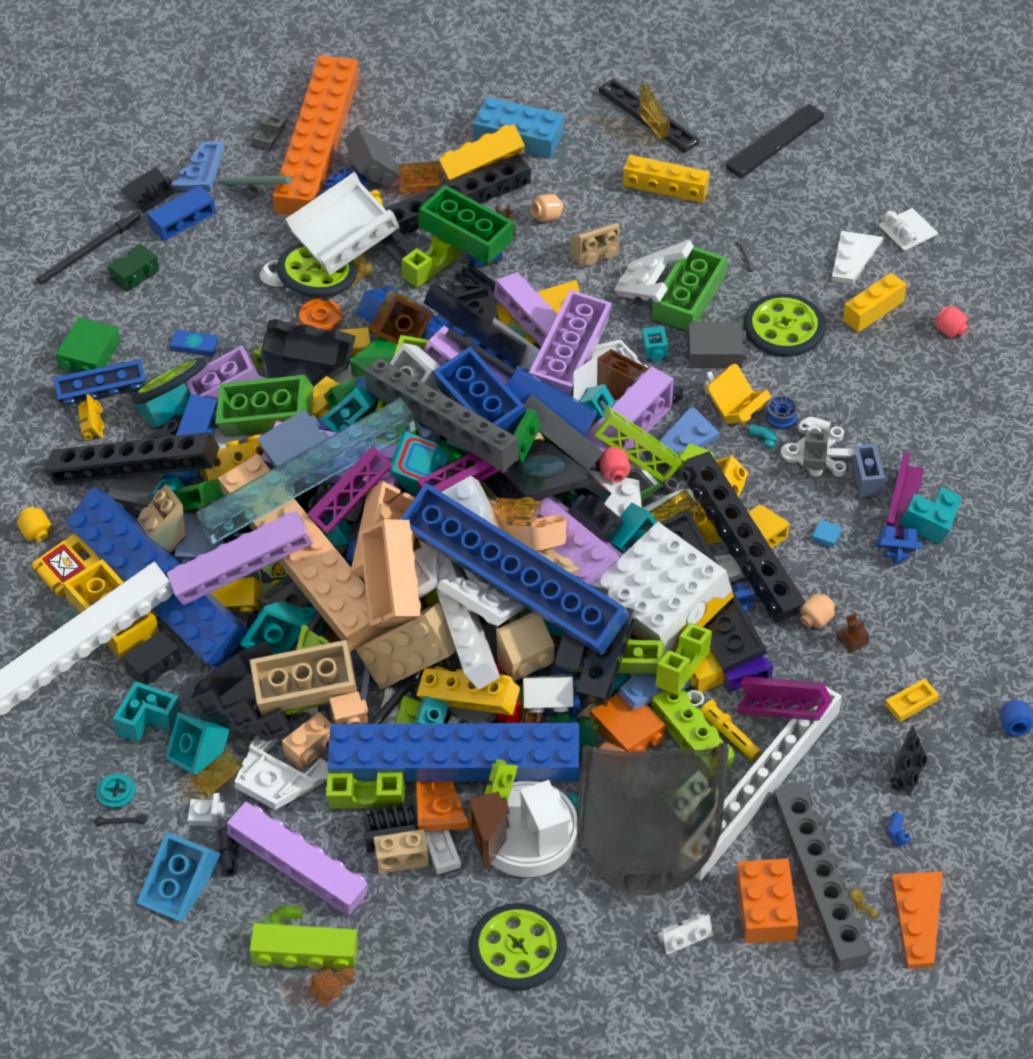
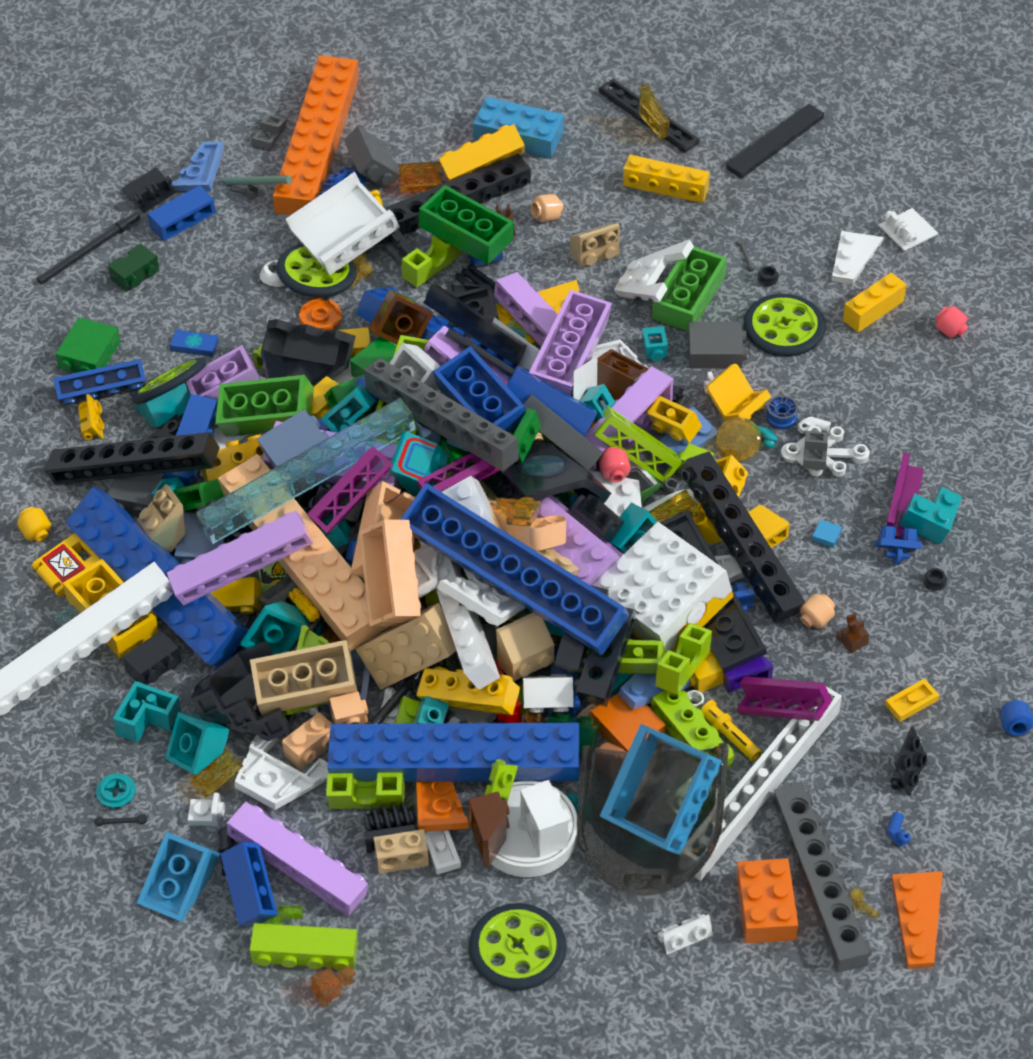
(248, 884): none -> blue brick
(304, 605): none -> yellow axle
(631, 776): none -> dark azure window
(674, 419): none -> yellow brick
(739, 438): none -> clear yellow dish
(768, 276): none -> black plate
(867, 470): sand blue brick -> none
(935, 579): none -> black plate

